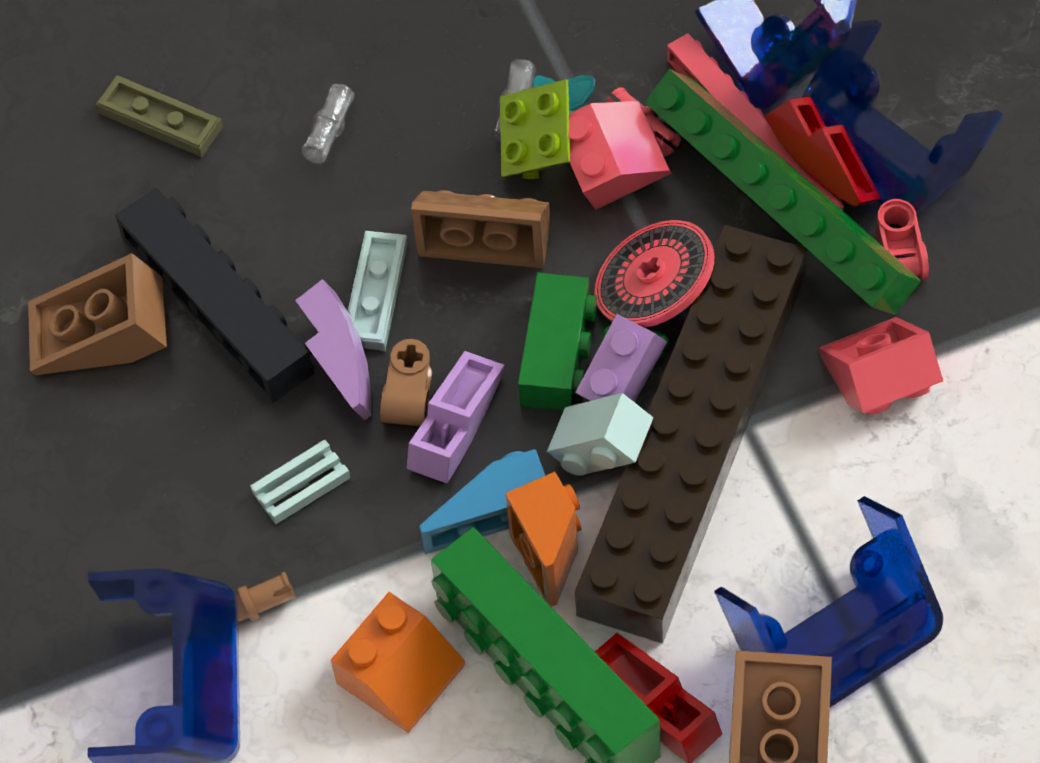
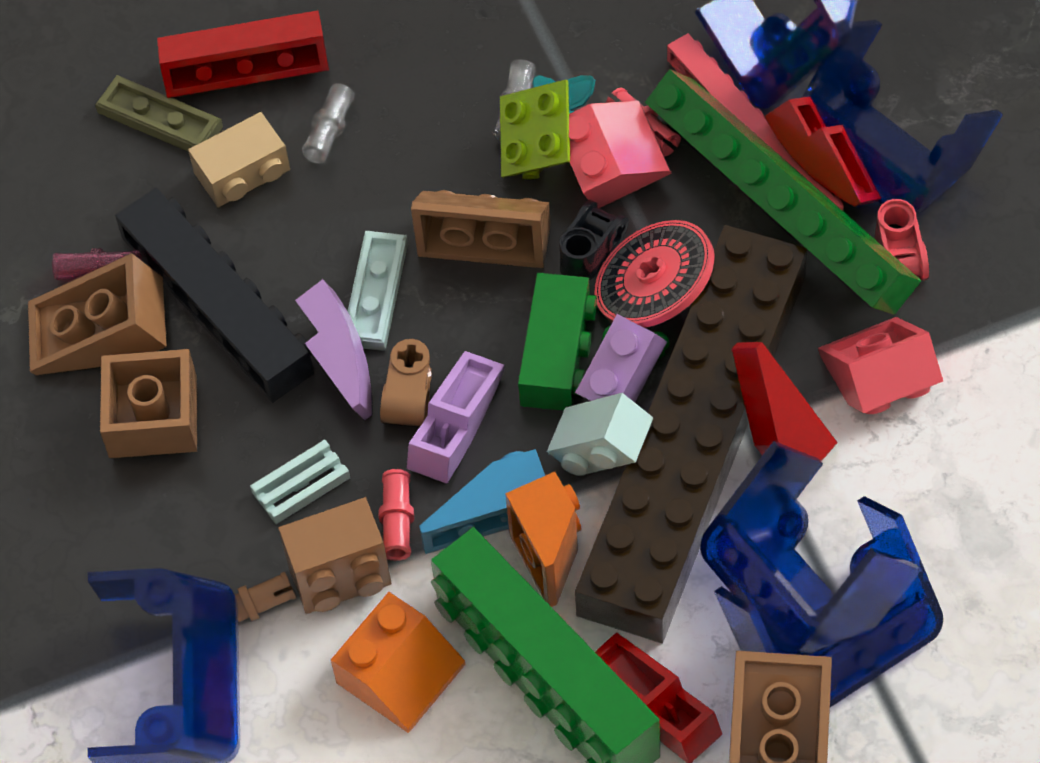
(79, 264): none -> clear pink pin
(148, 403): none -> medium nougat brick
(239, 159): none -> tan brick
(242, 54): none -> red brick
(336, 556): none -> medium nougat brick
(396, 514): none -> coral pin
(594, 237): none -> black piece
(756, 559): none -> clear blue windscreen
(776, 406): none -> red slope

